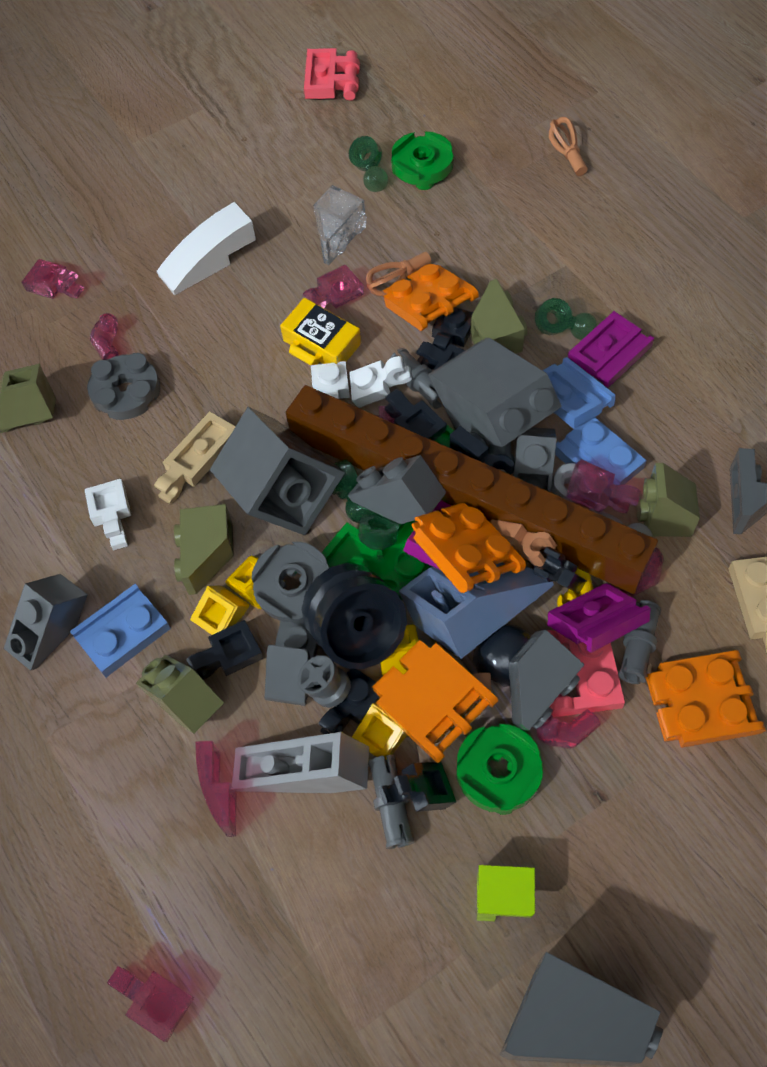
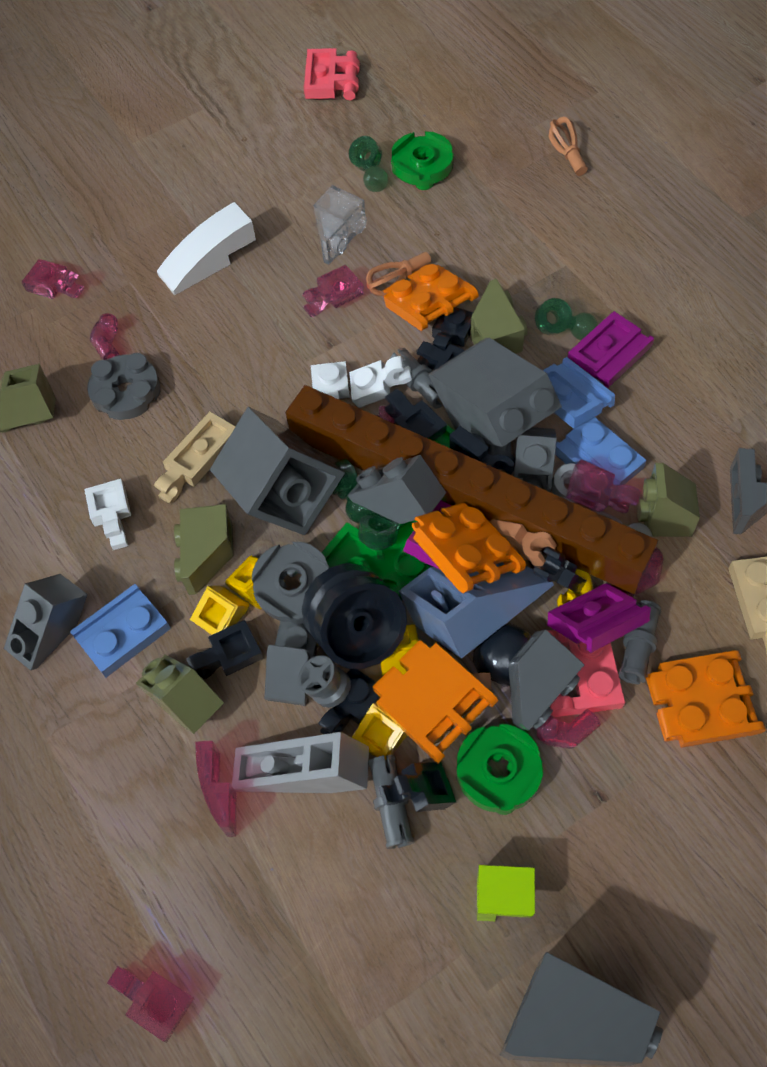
(319, 335): yellow piece -> none

